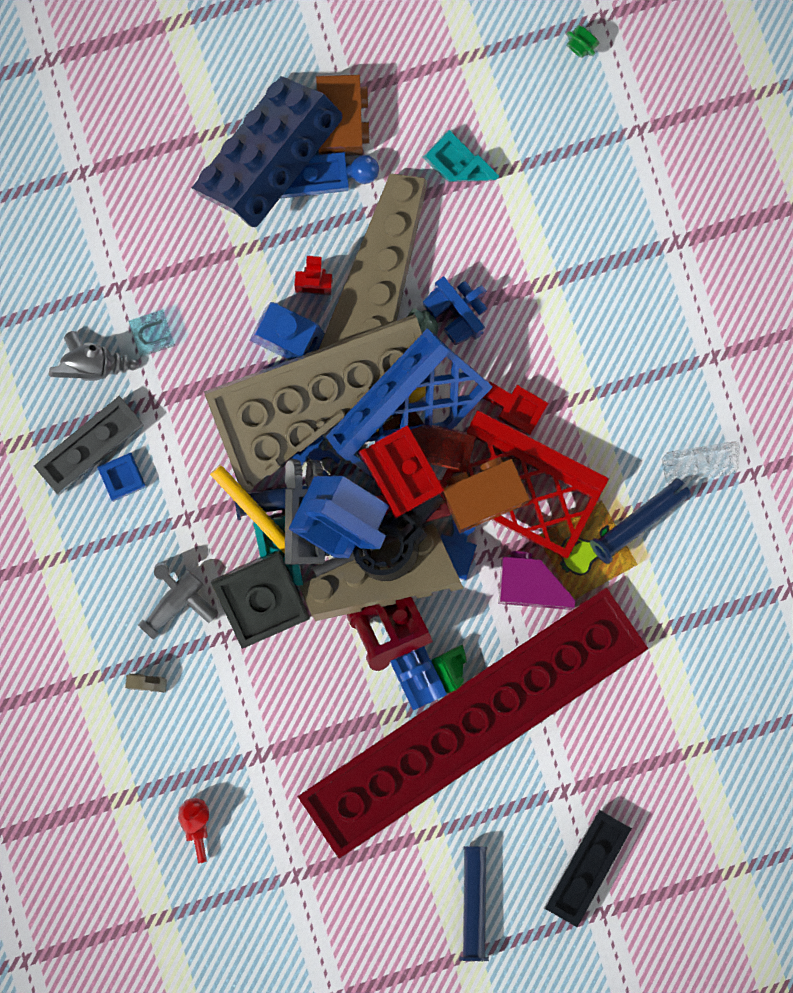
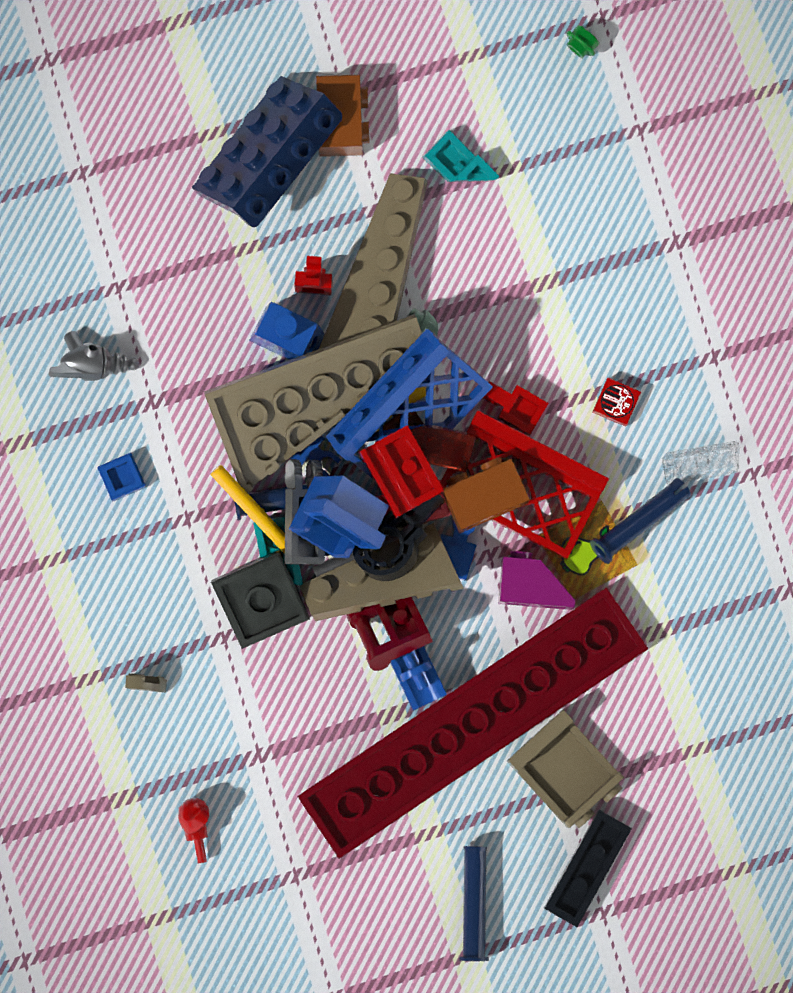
(88, 445): dark grey plate -> none
(151, 333): clear light blue tile -> none
(180, 594): flat silver piece -> none
(330, 175): blue plate -> none
(446, 297): blue hips -> none
(450, 668): green tile -> none
(566, 770): none -> dark tan panel
(616, 402): none -> red tile

